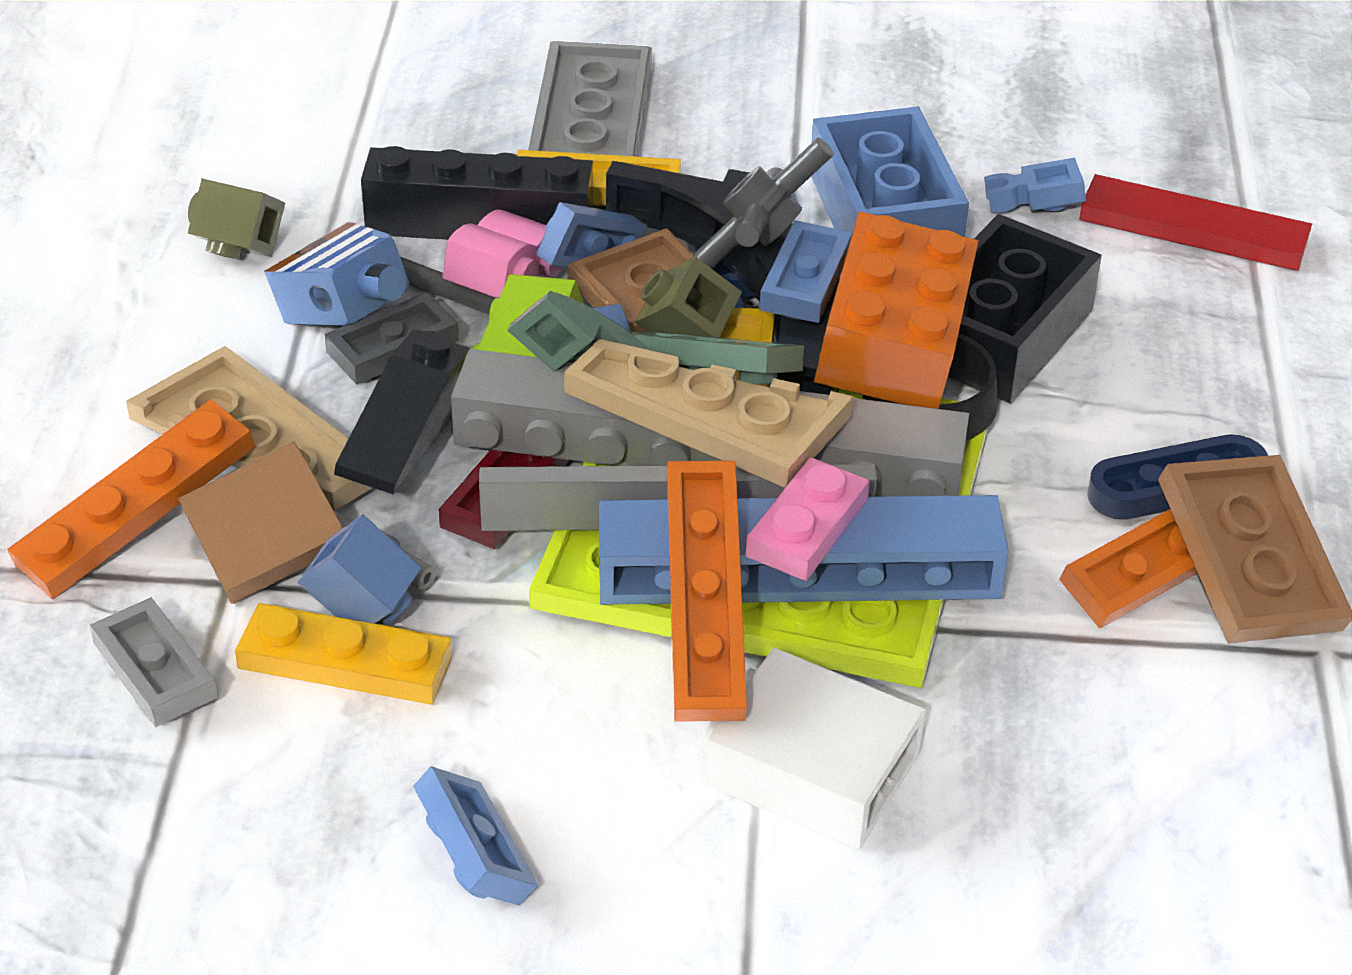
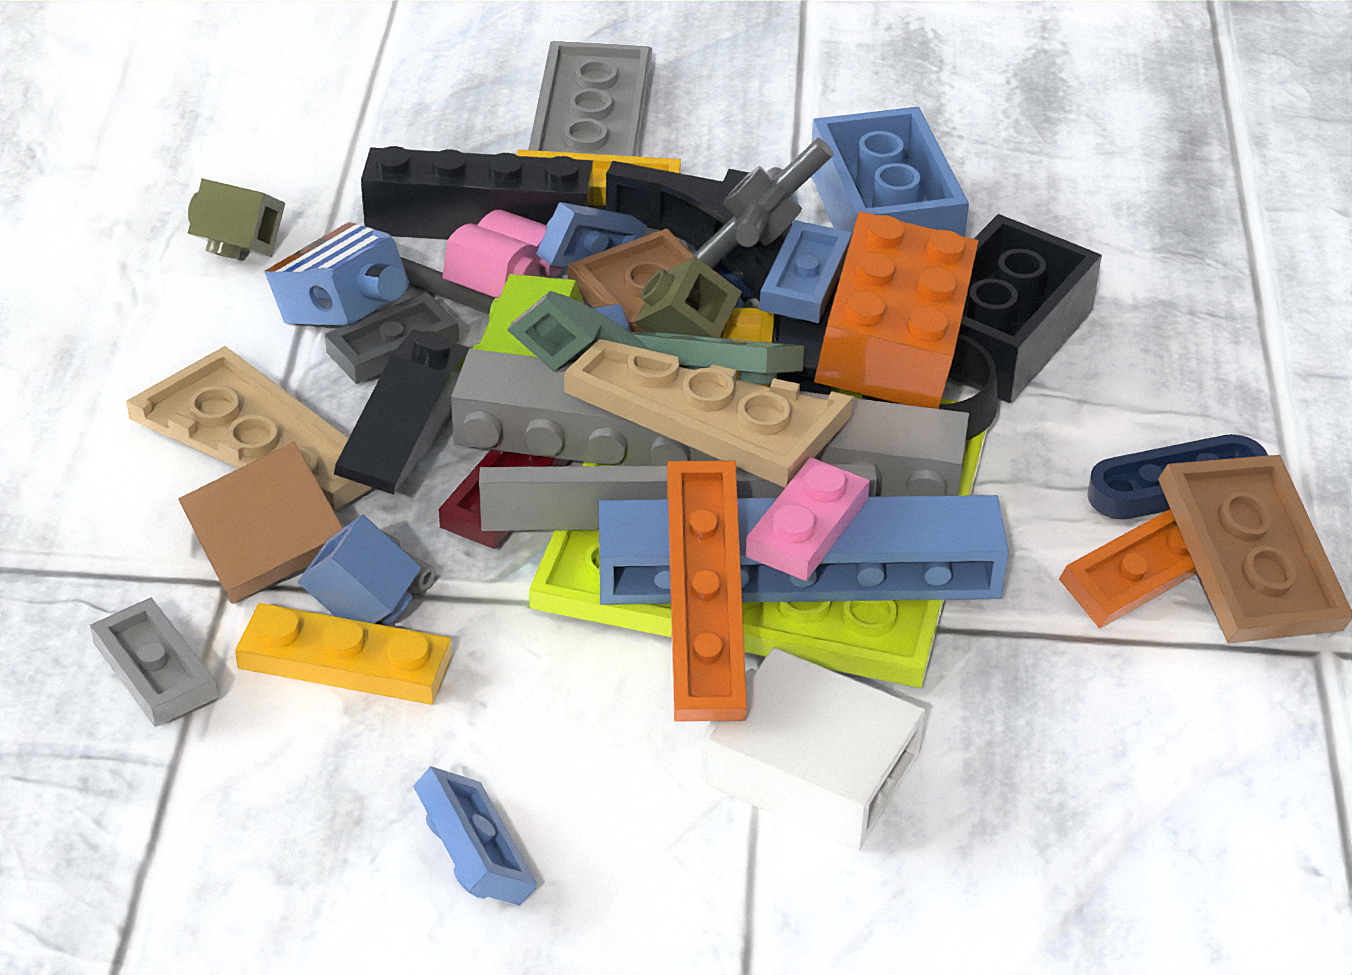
(130, 498): orange plate -> none
(1042, 185): medium blue plate -> none
(1196, 222): red tile -> none

